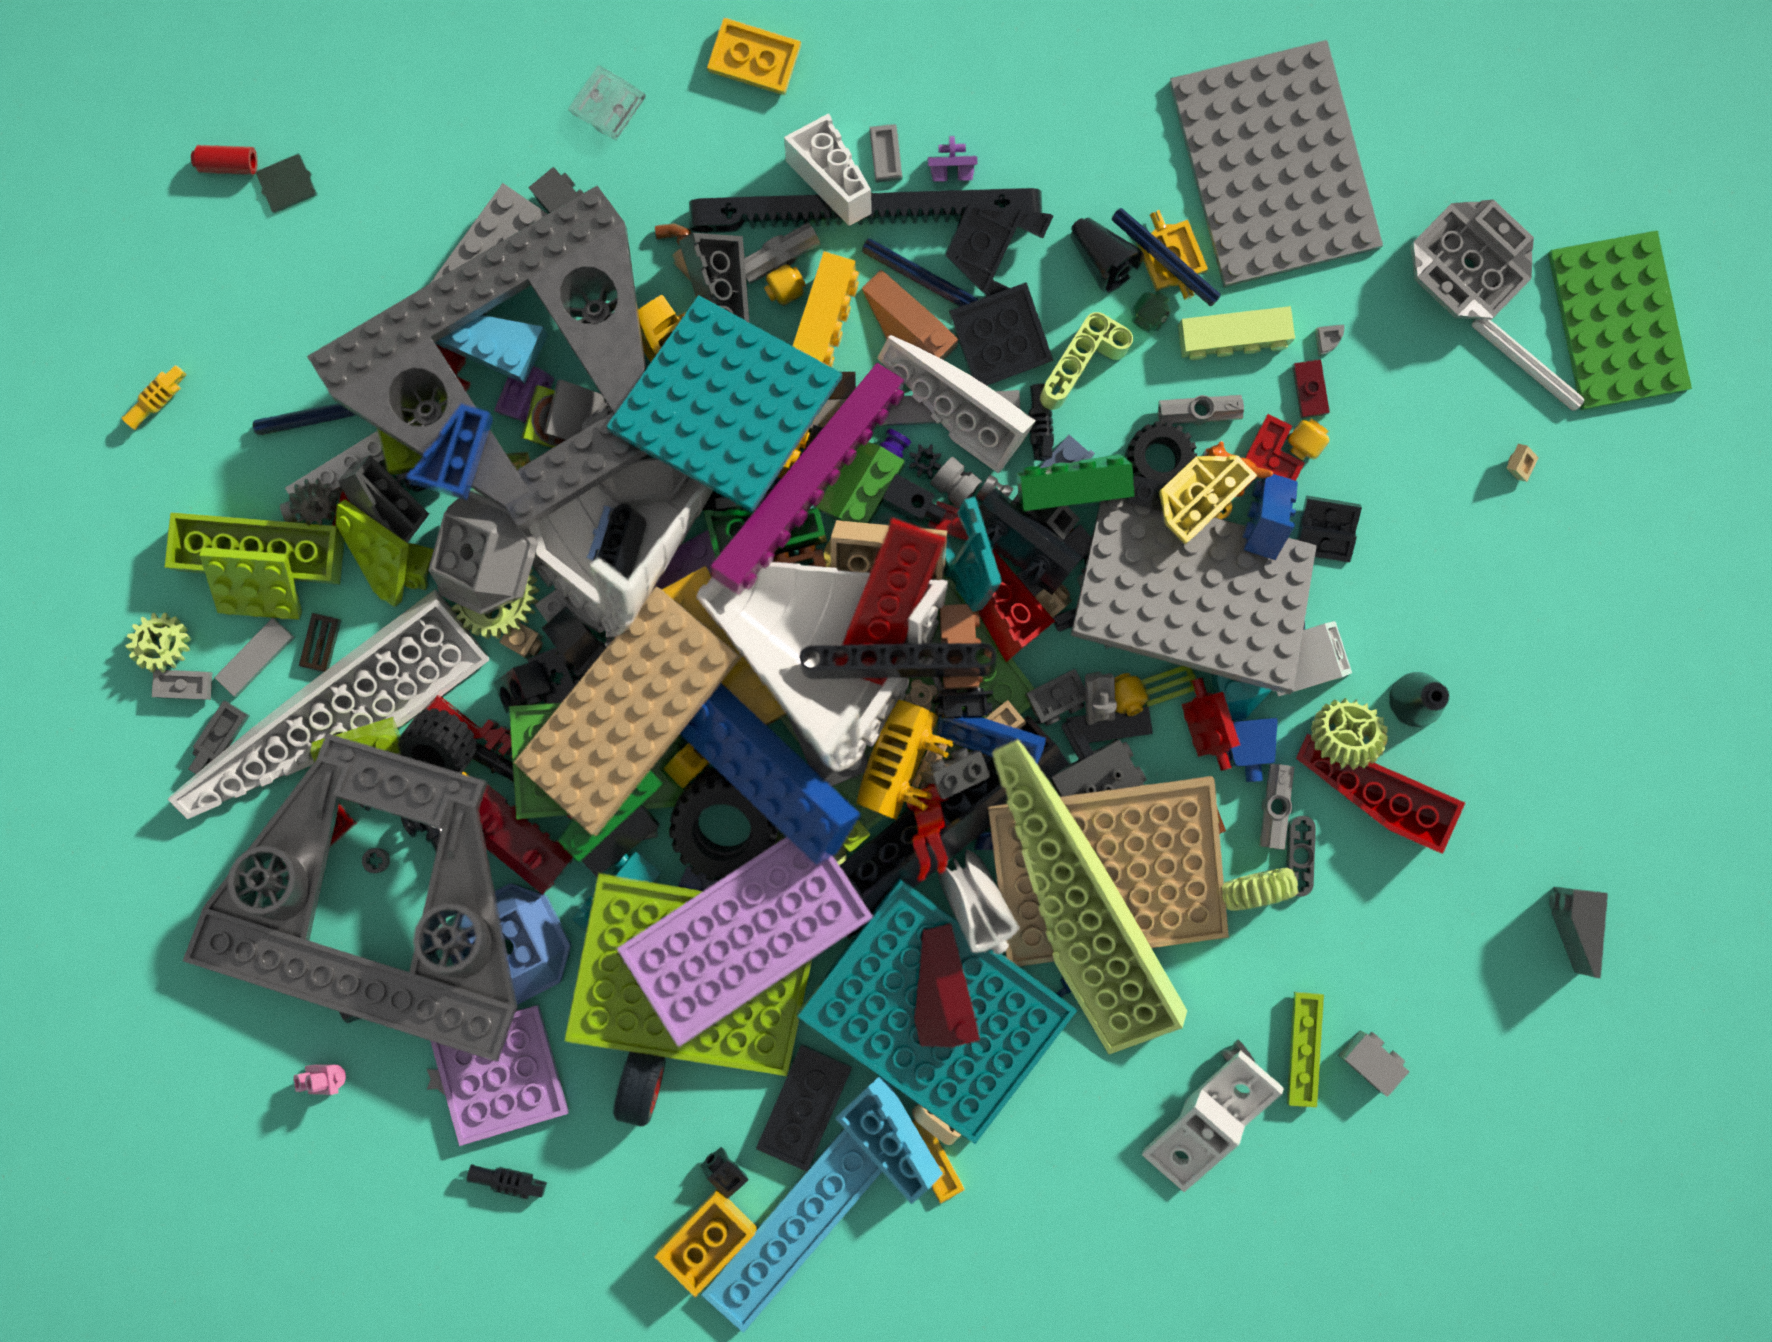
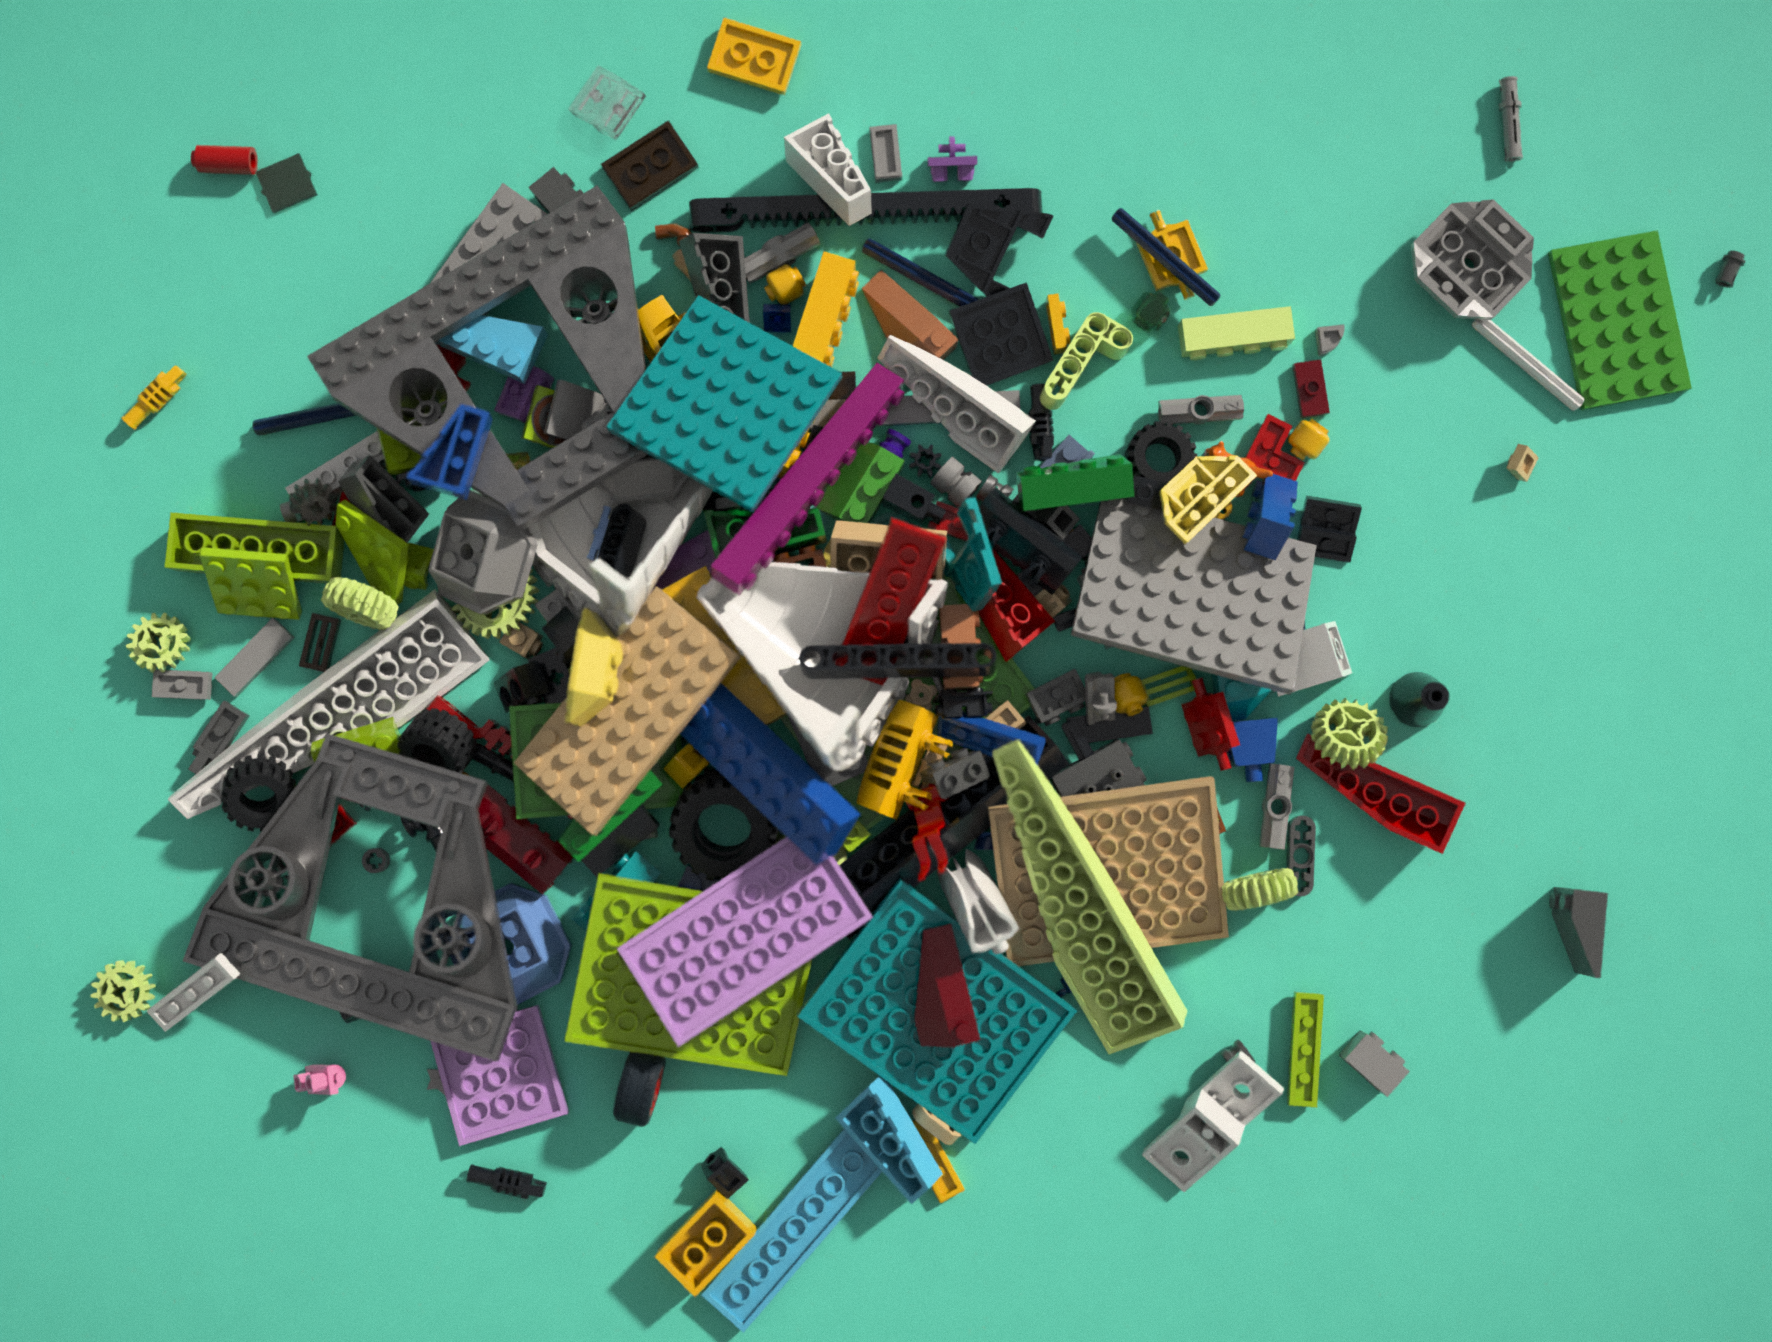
(112, 984): none -> yellowish green gear
(193, 992): none -> white plate
(255, 772): none -> black tyre
(359, 603): none -> yellowish green gear
(593, 669): none -> light yellow wedge
(649, 165): none -> dark brown tile
(777, 317): none -> clear blue plate
(804, 1107): black plate -> none
(1059, 335): none -> yellow plate
(1105, 253): black cone -> none
(1275, 163): light grey plate -> none
(1511, 120): none -> light grey pin
(1732, 262): none -> dark grey pin

